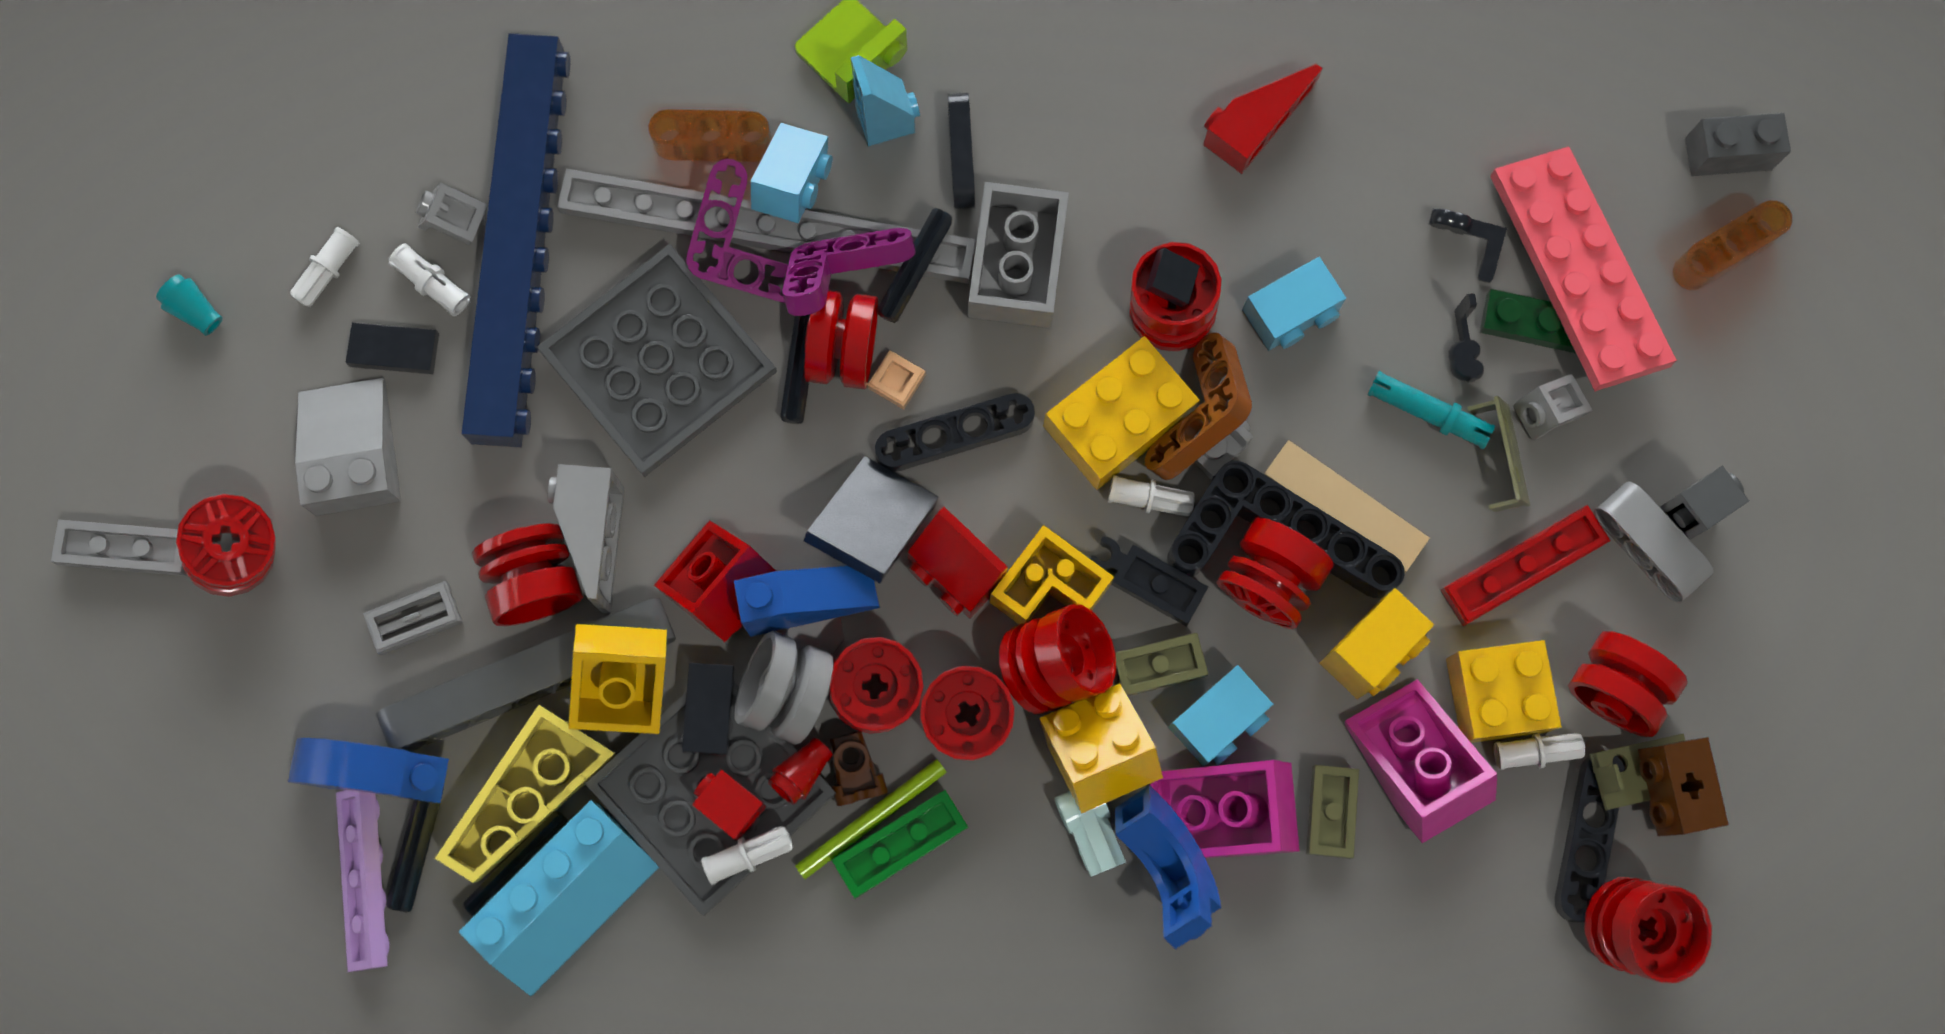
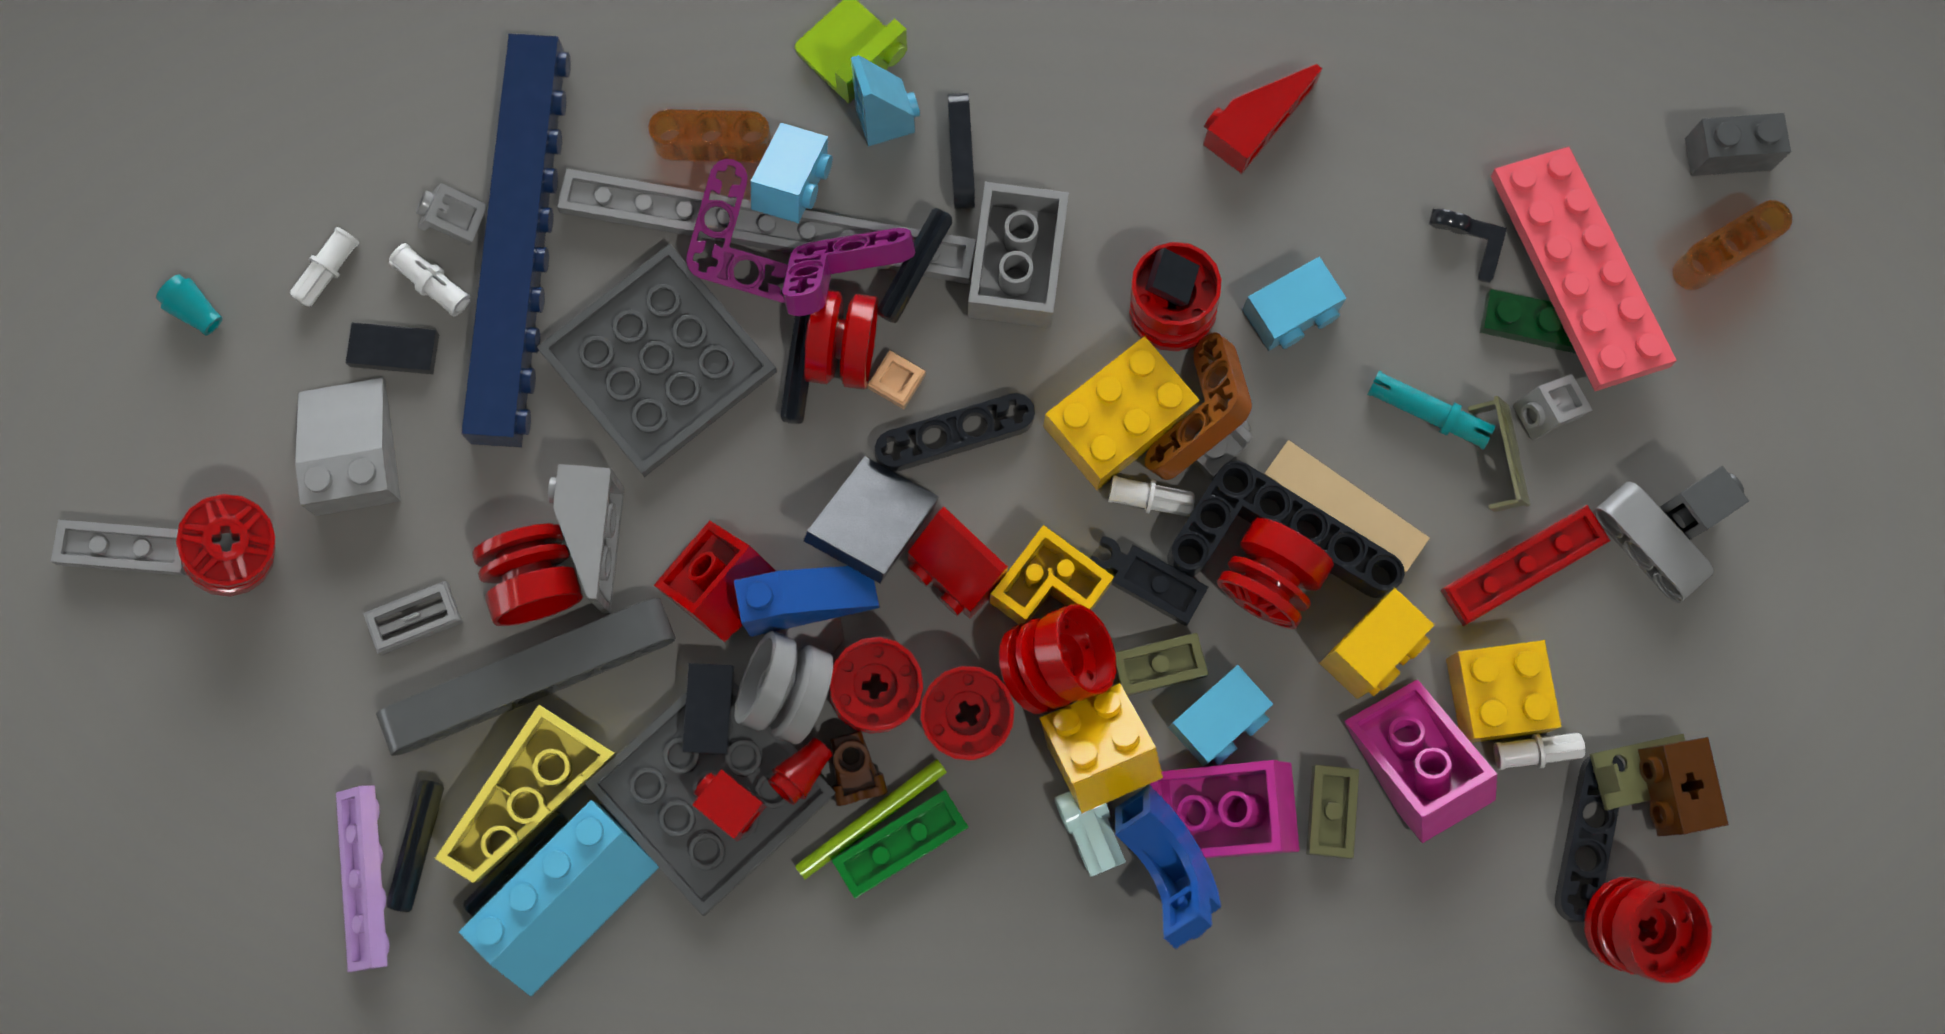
(368, 769): blue arch -> none
(617, 679): yellow brick -> none
(747, 854): white axle -> none
(1464, 353): black piece -> none
(1628, 683): red wheel -> none

